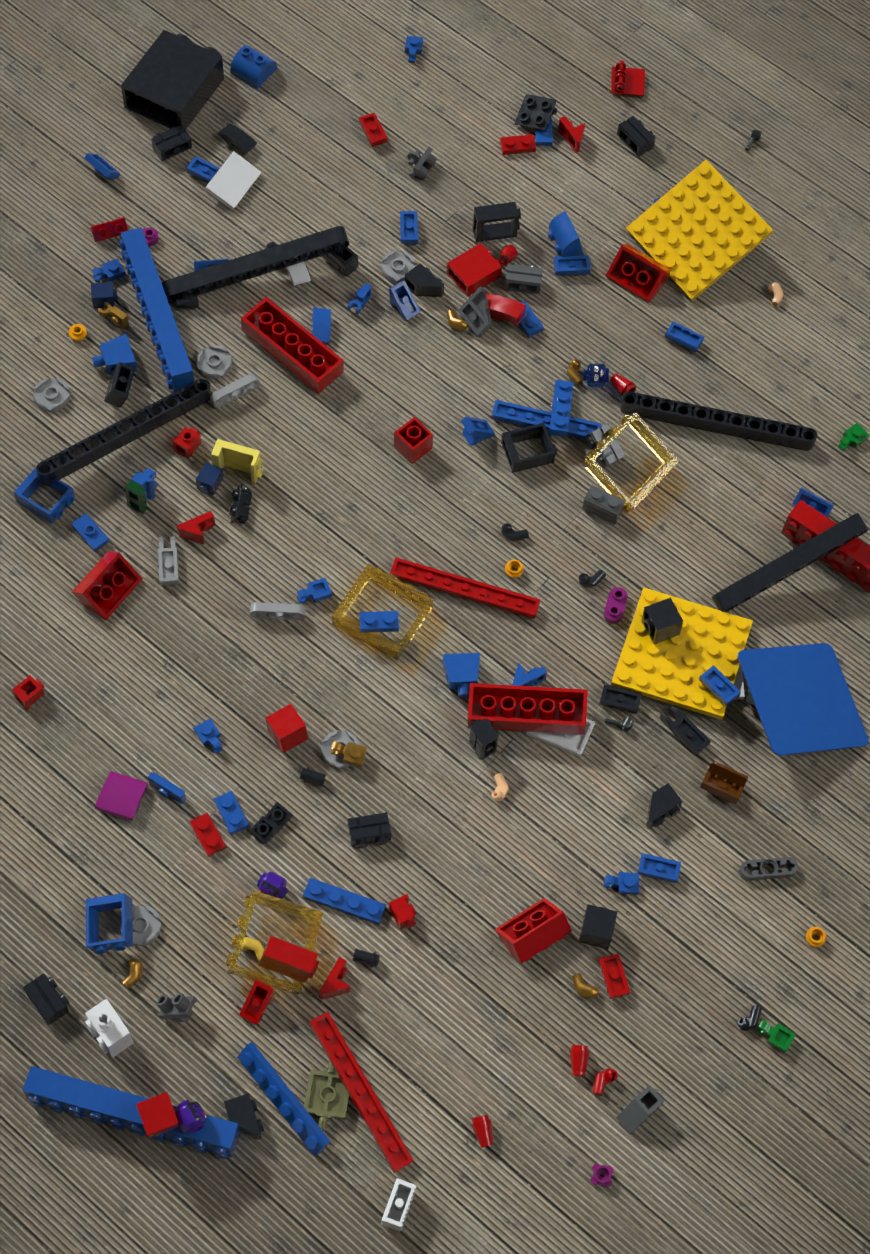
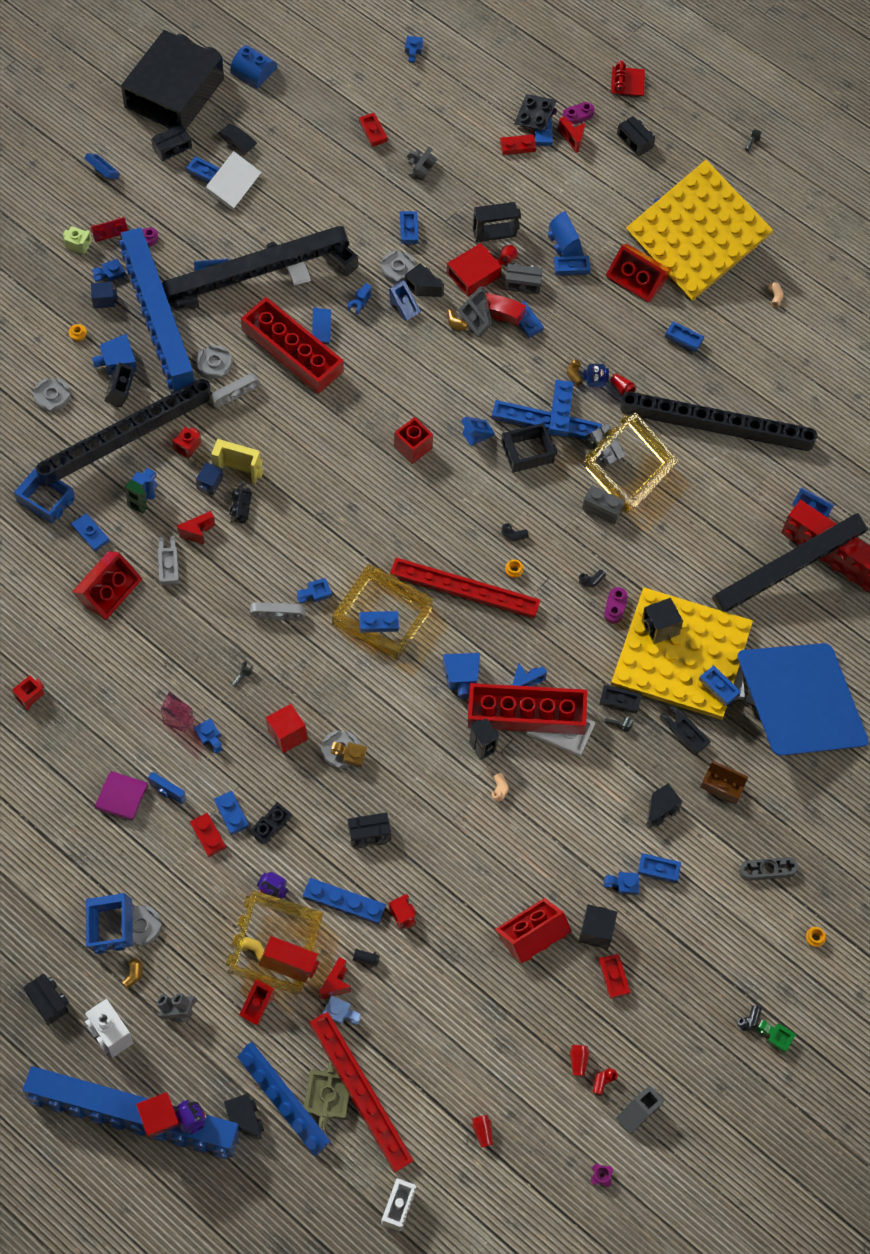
(77, 239): none -> yellowish green brick
(117, 316): pearl gold plate -> none
(176, 713): none -> clear pink slope
(244, 672): none -> pearl dark grey hand
(312, 776): black pin -> none
(340, 1010): none -> light blue plate
(579, 112): none -> magenta plate
(584, 989): pearl gold arm -> none
(854, 435): green plate -> none

